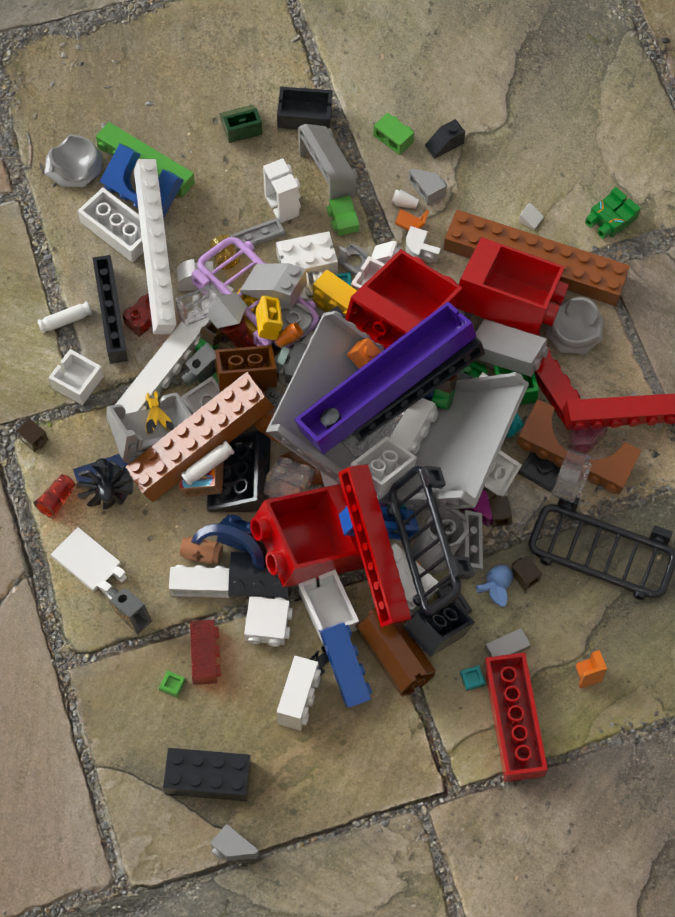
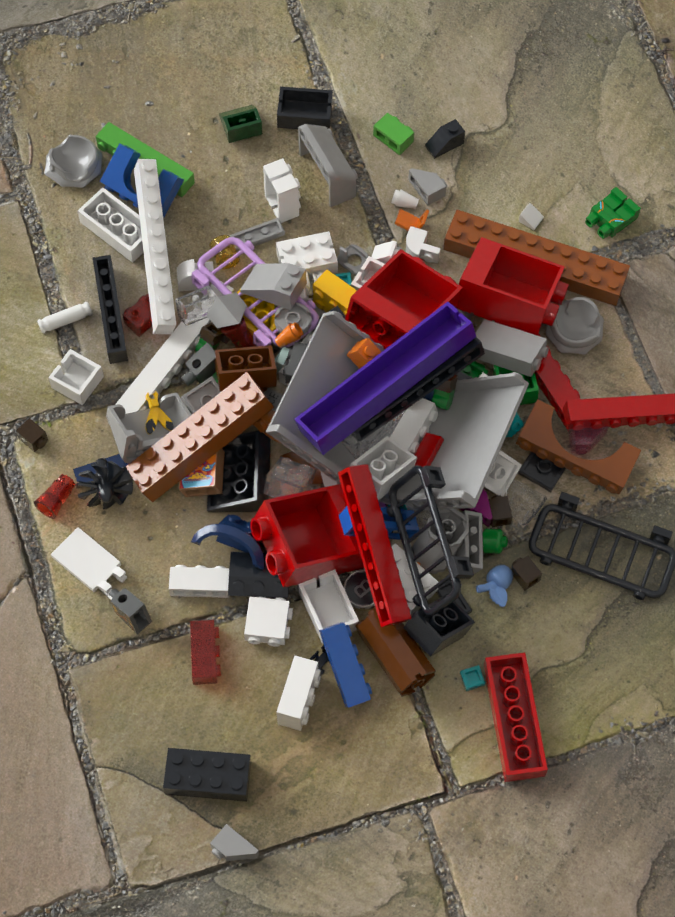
(172, 684): bright green tile -> none
(207, 463): white axle -> none
(210, 550): nougat piece -> none
(269, 318): yellow brick -> none
(330, 417): black tile -> none
(343, 215): bright green brick -> none
(358, 590): none -> black tile
(428, 449): none -> red tile
(494, 541): none -> green head
(508, 644): light grey tile -> none
(572, 476): clear brick -> none
(591, 670): orange panel -> none

